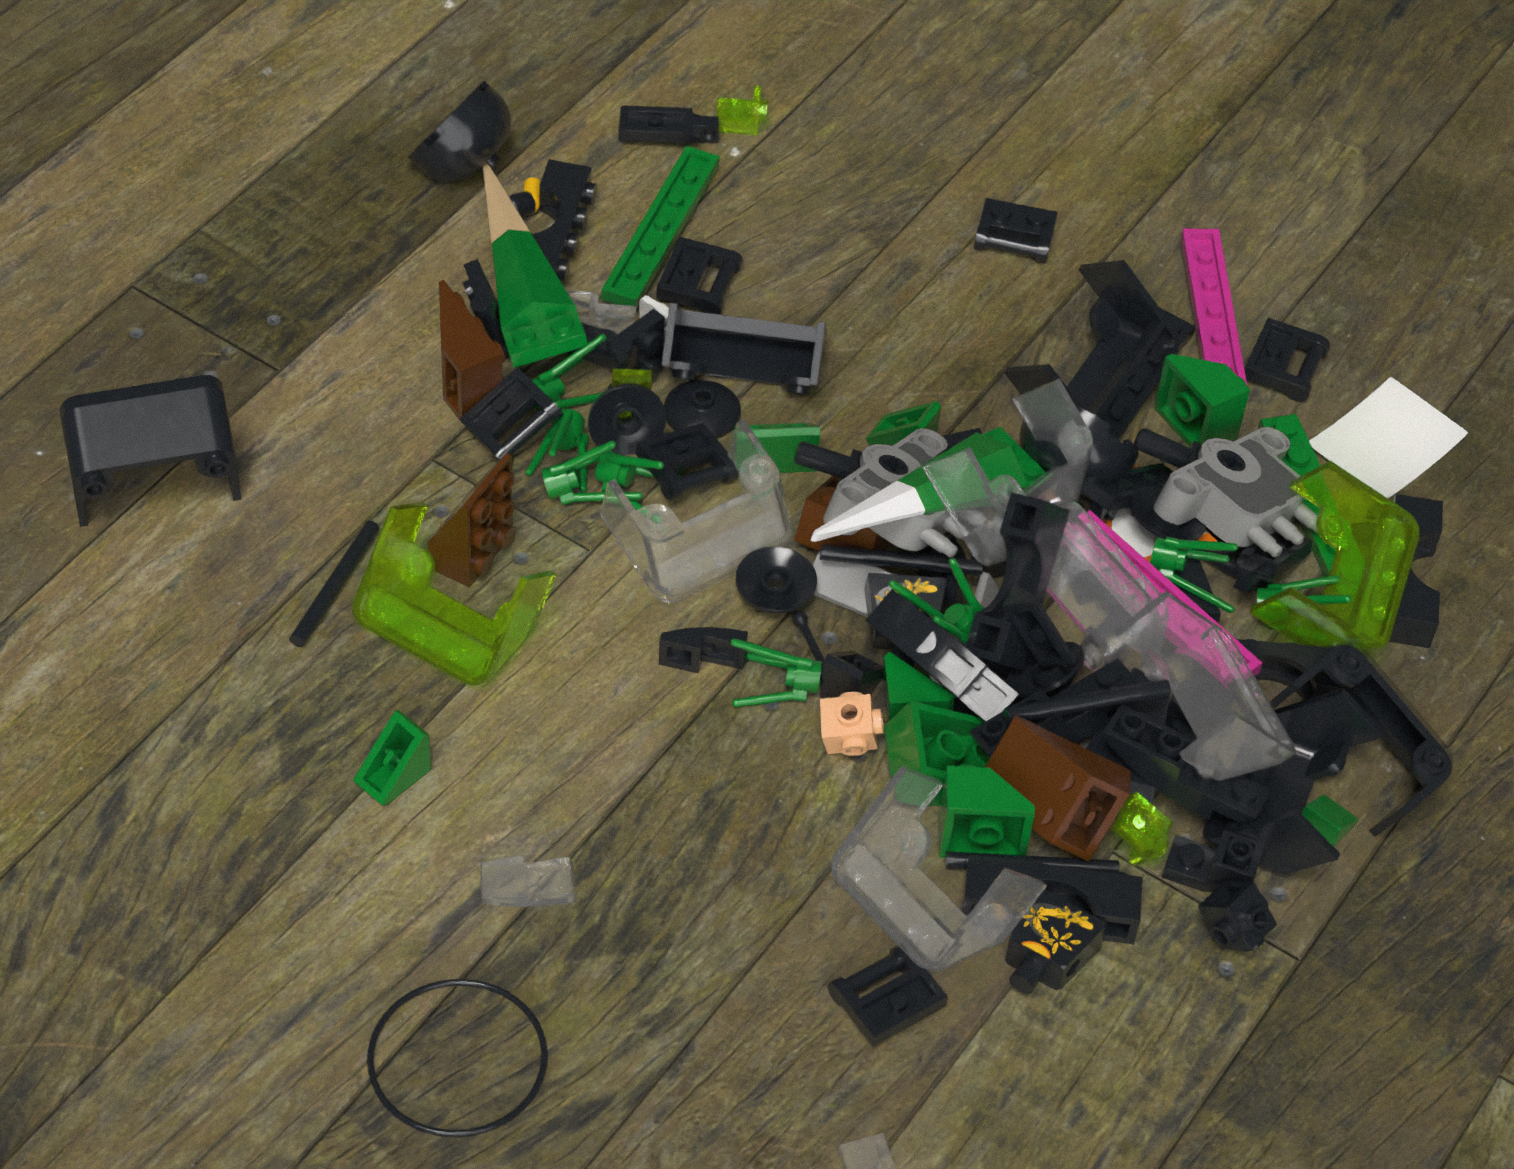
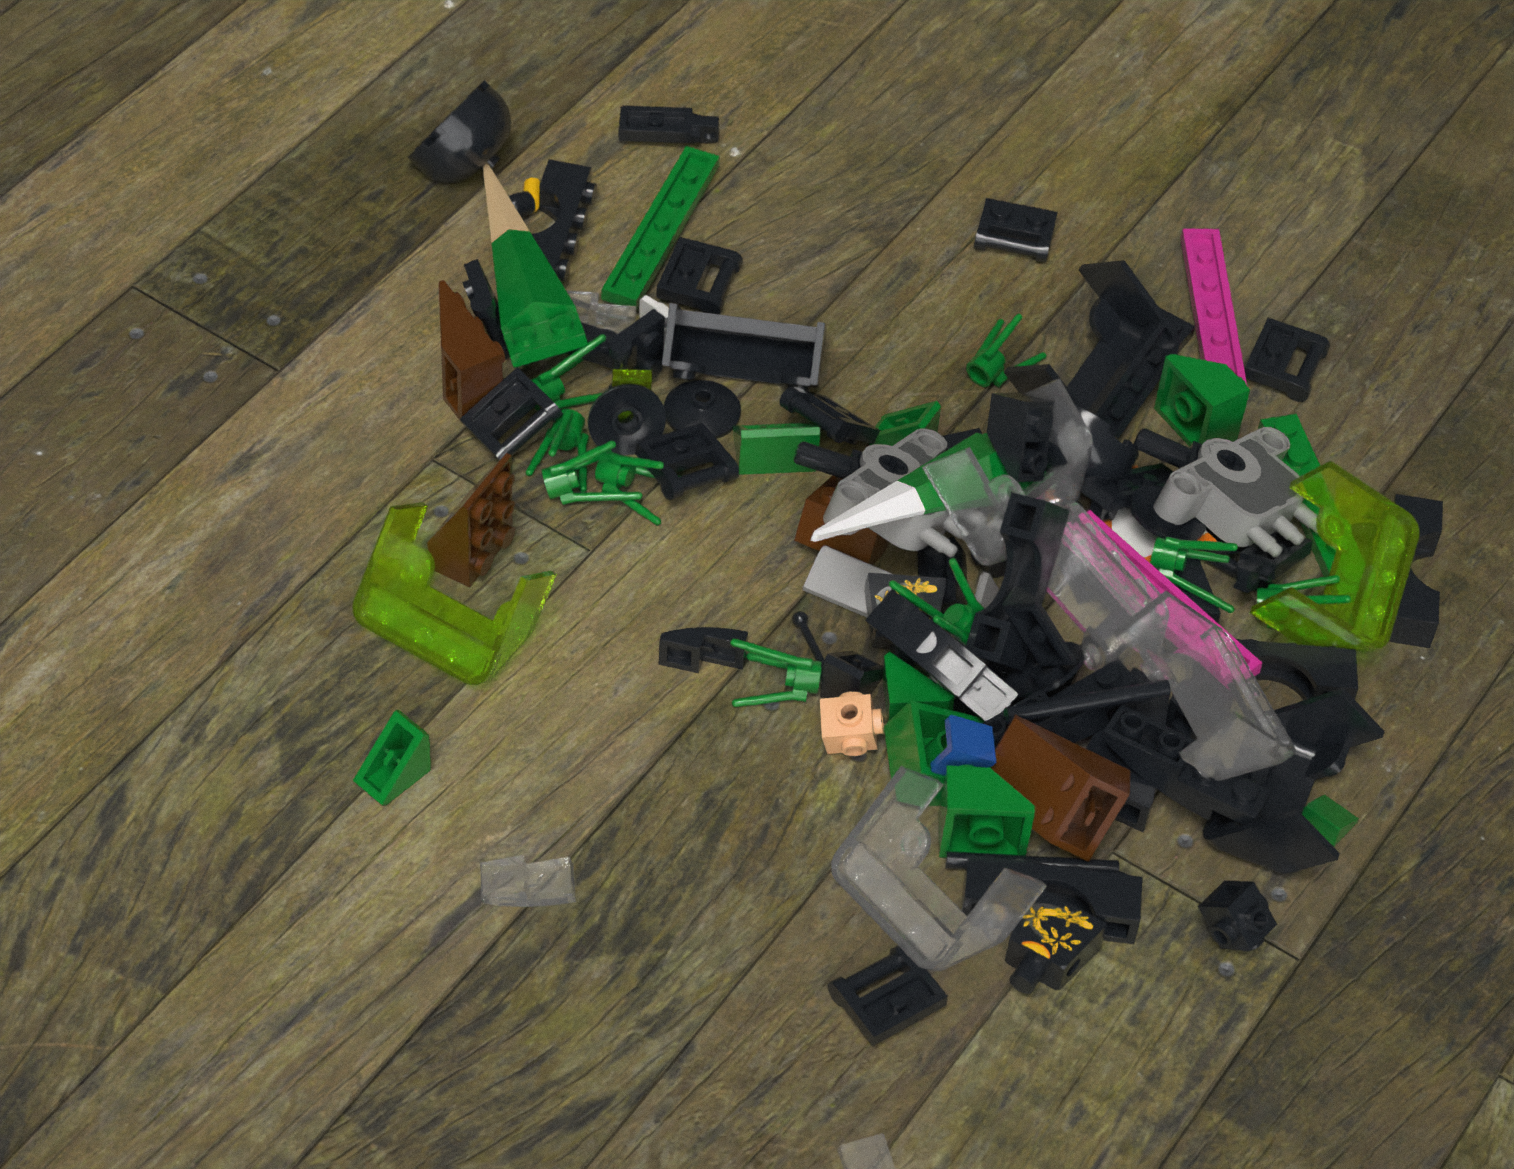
(146, 429): black windscreen -> none
(334, 584): black bar -> none
(466, 1132): black piece -> none
(707, 548): clear windscreen -> none
(741, 115): clear neon green bracket -> none
(776, 568): black dish -> none
(832, 417): none -> black plate
(897, 559): black bar -> none
(966, 744): none -> blue panel
(989, 362): none -> green plant
(1021, 433): none -> black slope
(1143, 828): clear neon green bracket -> none
(1208, 867): black slope -> none
(1389, 438): white sticker -> none
(1403, 725): black windscreen -> none

